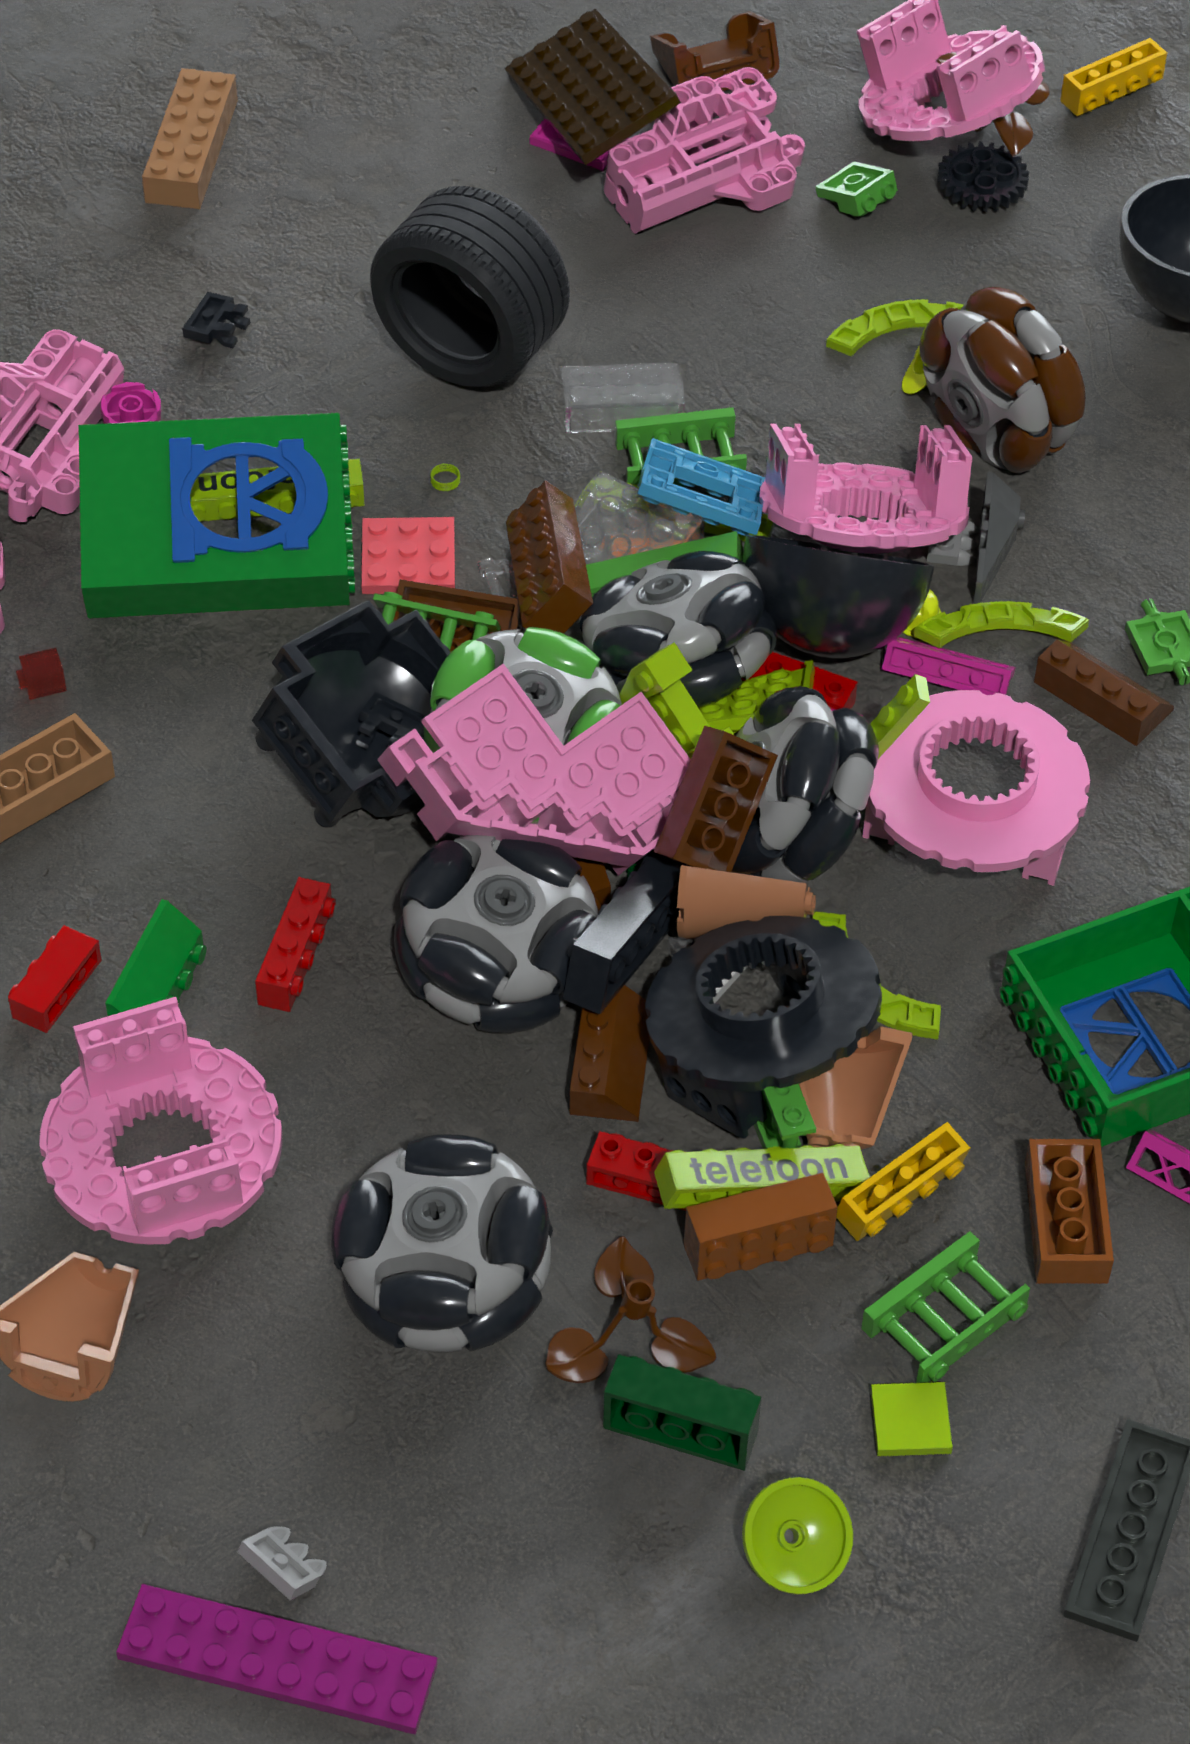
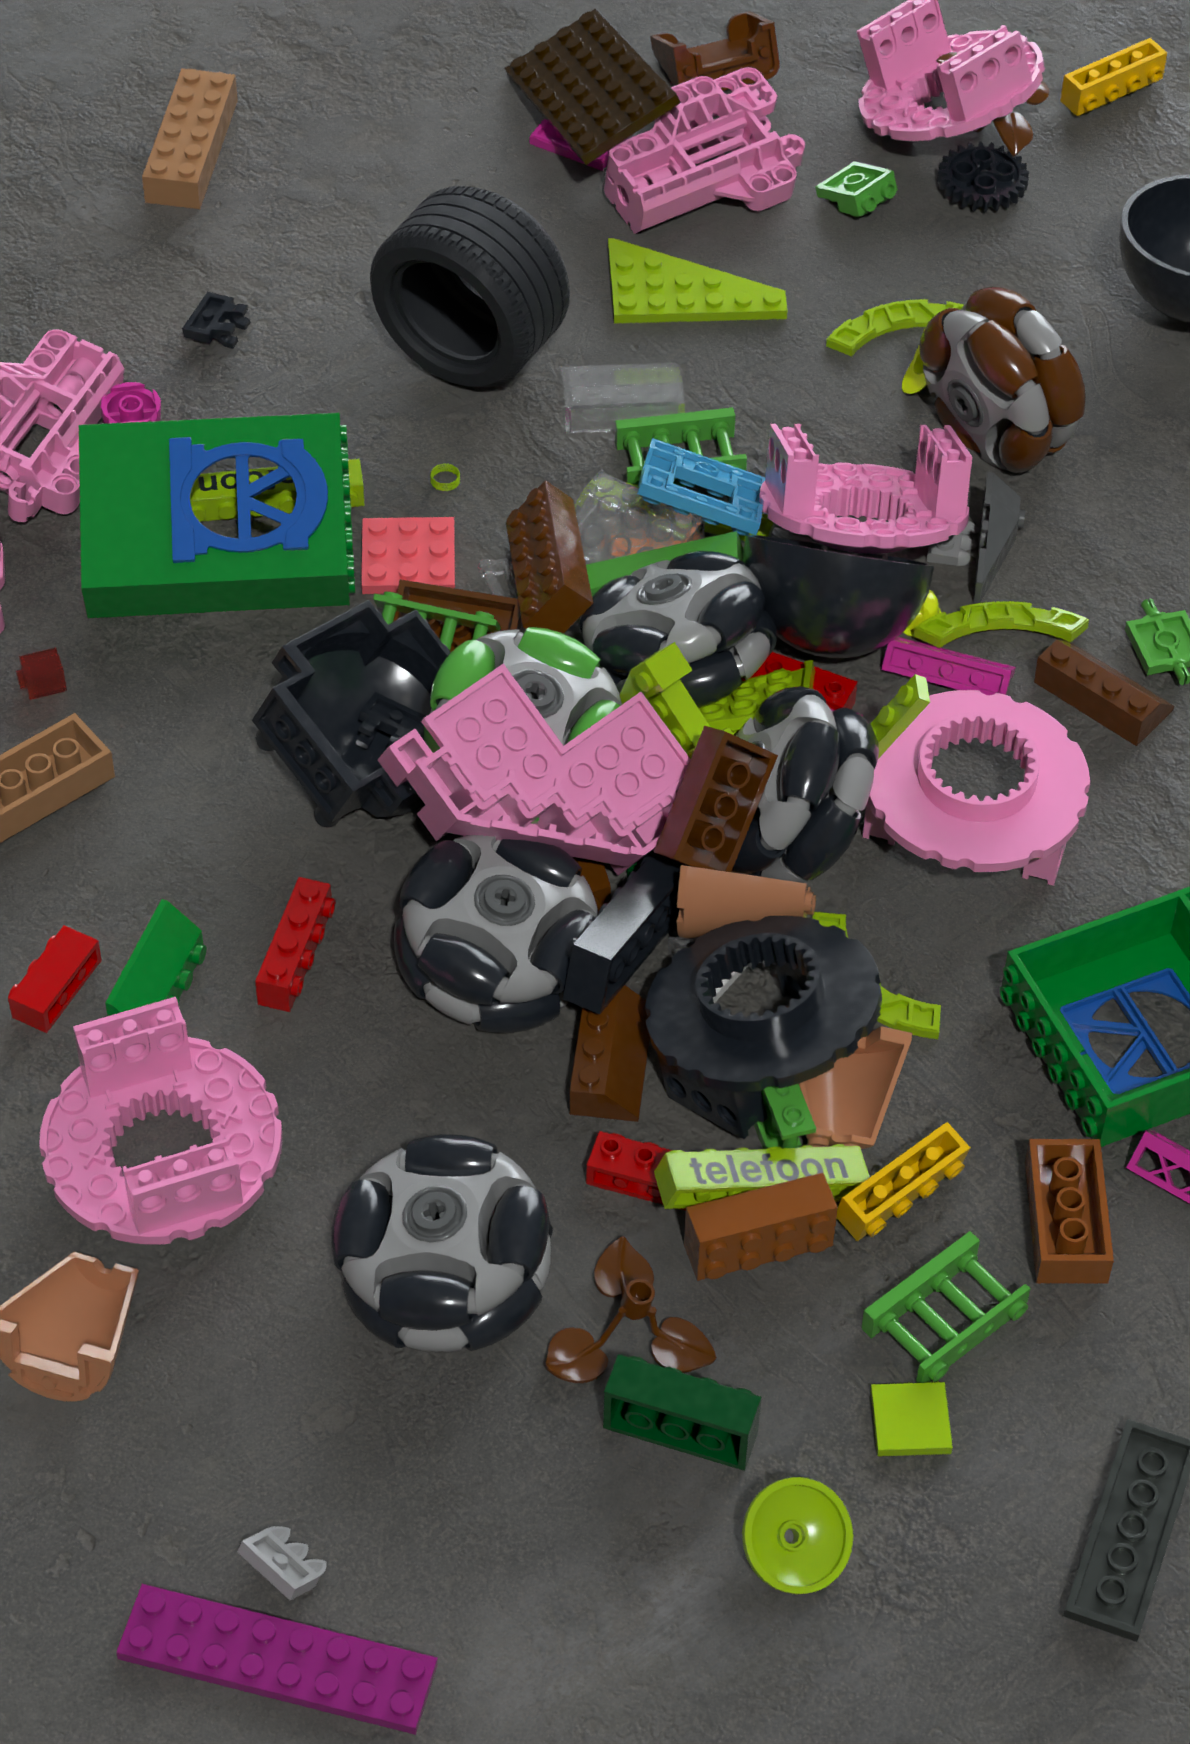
(668, 289): none -> lime wing

